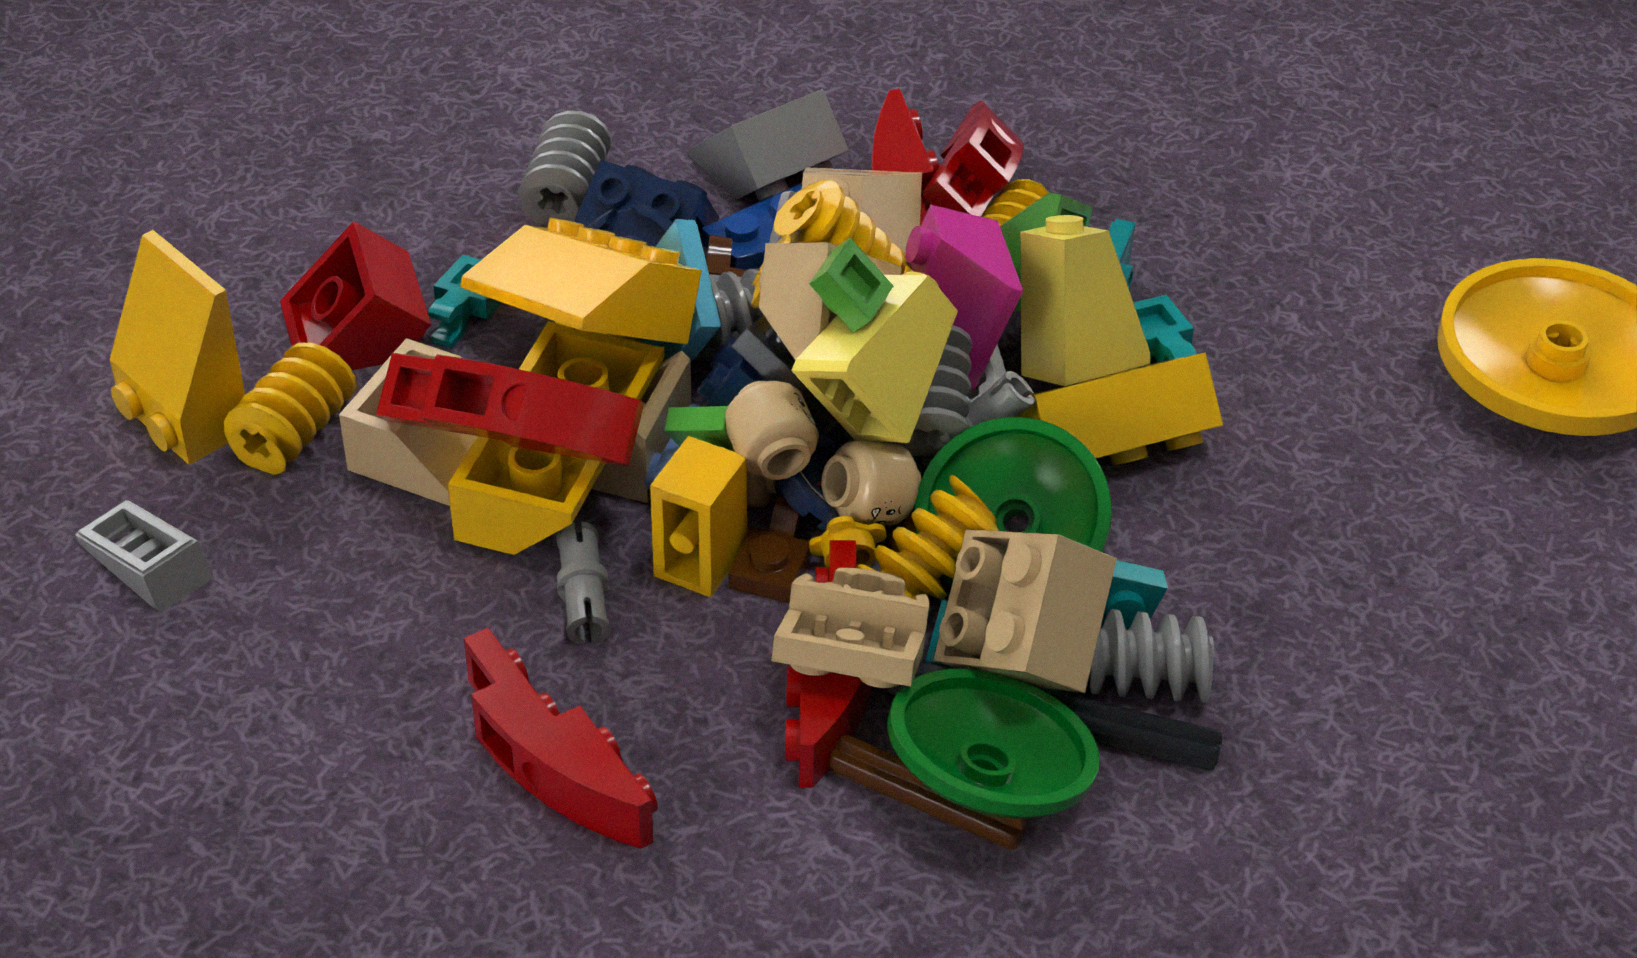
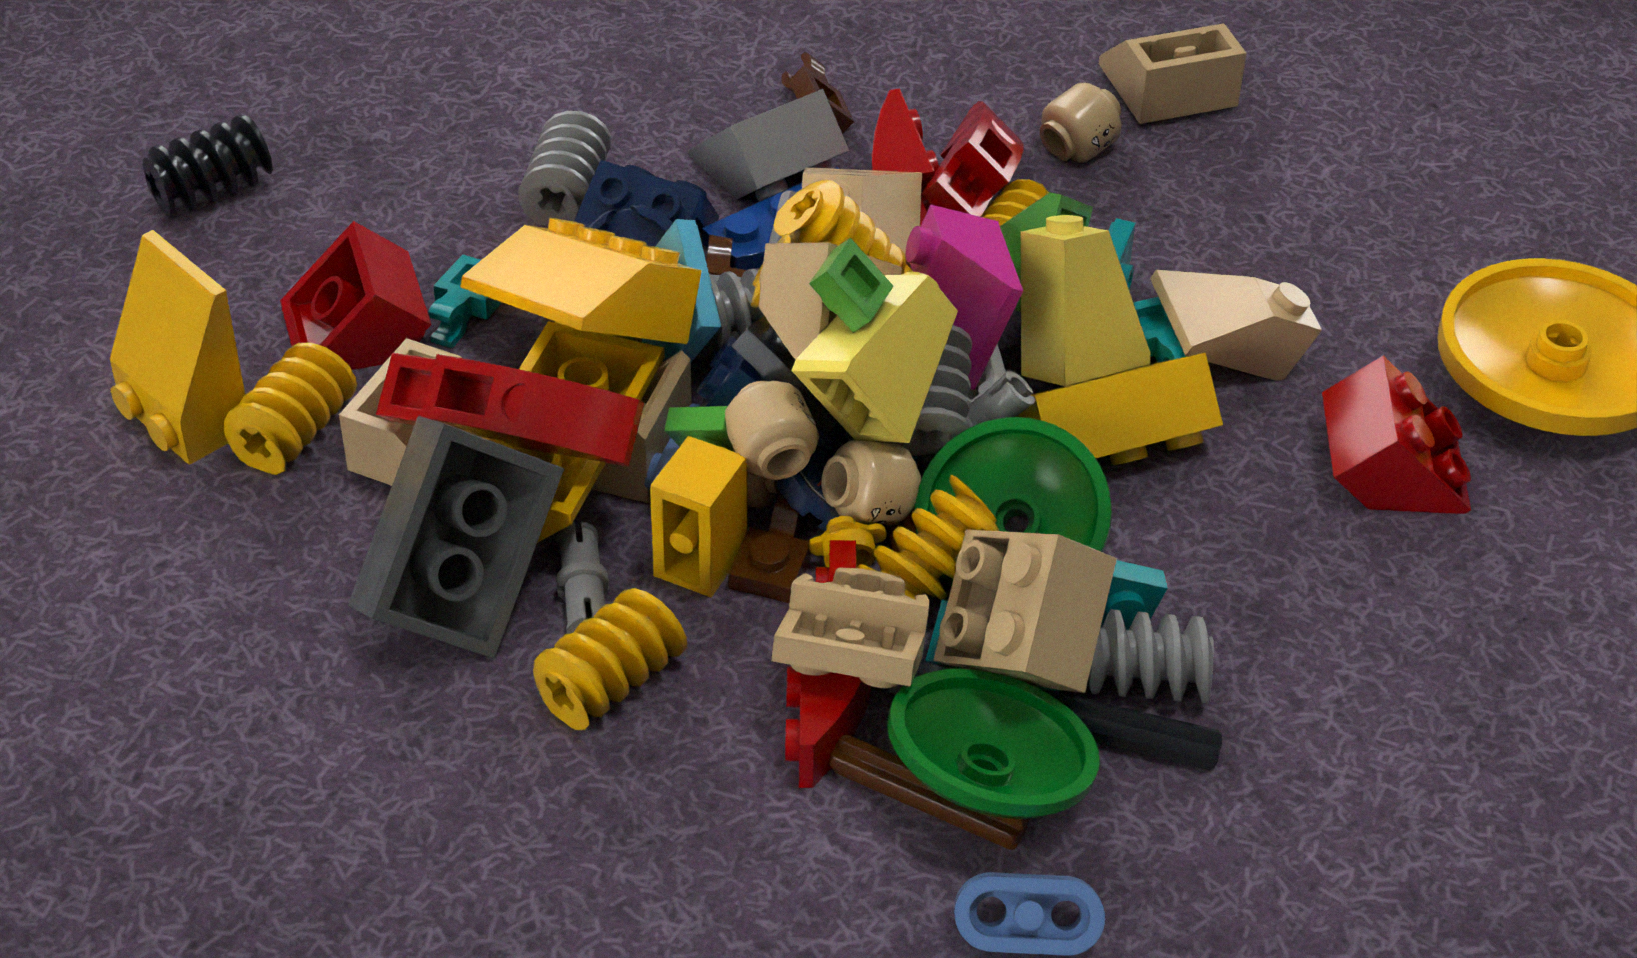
(152, 560): light grey slope -> none
(206, 161): none -> black piece
(455, 537): none -> dark grey slope
(555, 754): red slope -> none
(607, 657): none -> yellow piece
(811, 79): none -> reddish brown plate
(1027, 914): none -> medium blue plate
(1081, 123): none -> tan head
(1177, 72): none -> tan slope
(1238, 320): none -> tan slope
(1395, 443): none -> red slope

